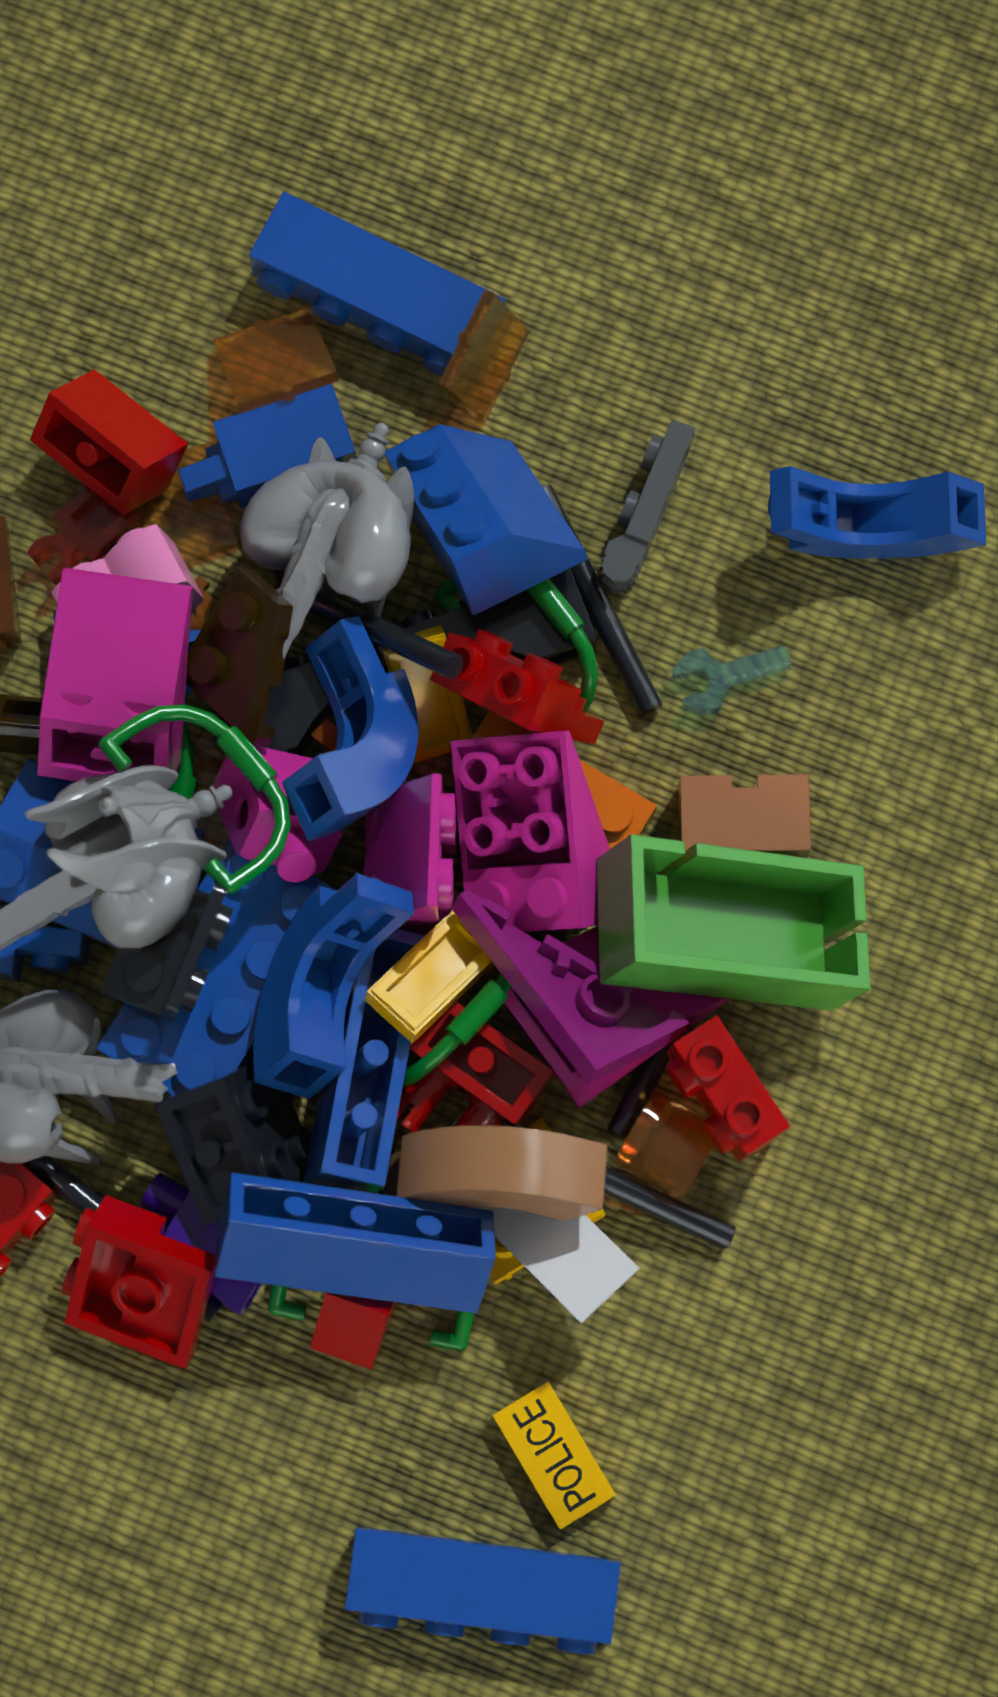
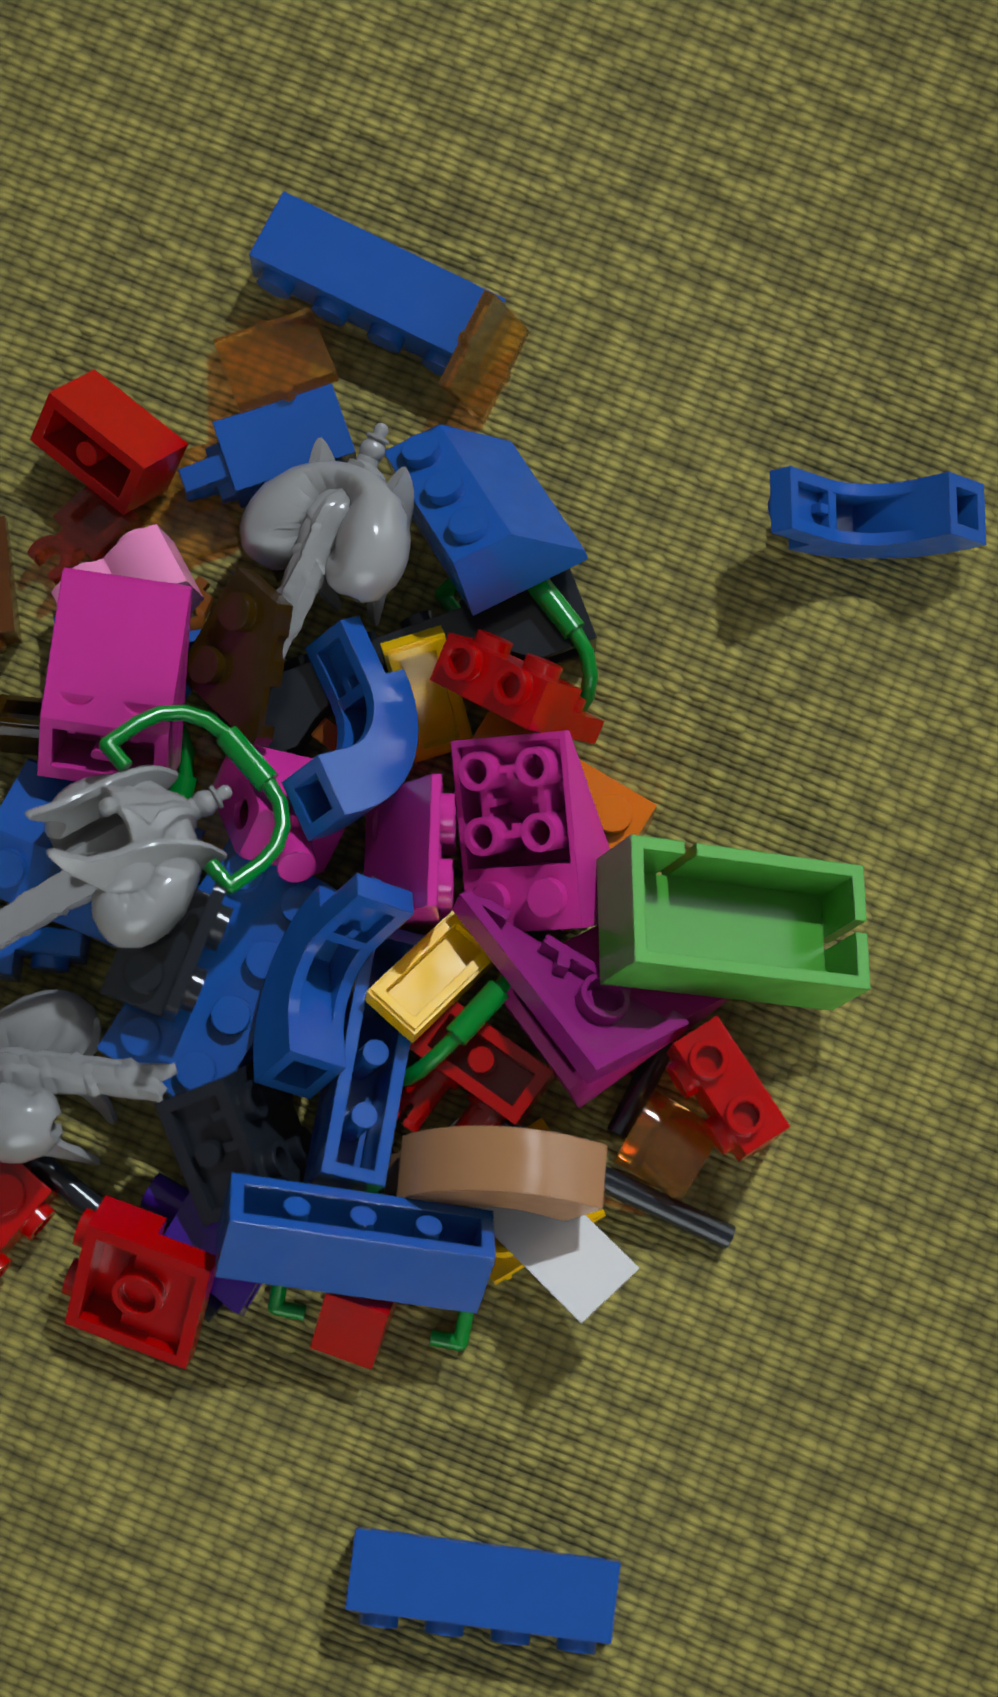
(390, 635): black bar -> none
(554, 1455): yellow tile -> none
(611, 629): black bar -> none
(645, 510): dark grey hinge -> none
(726, 674): clear light blue bar -> none
(760, 819): nougat brick -> none

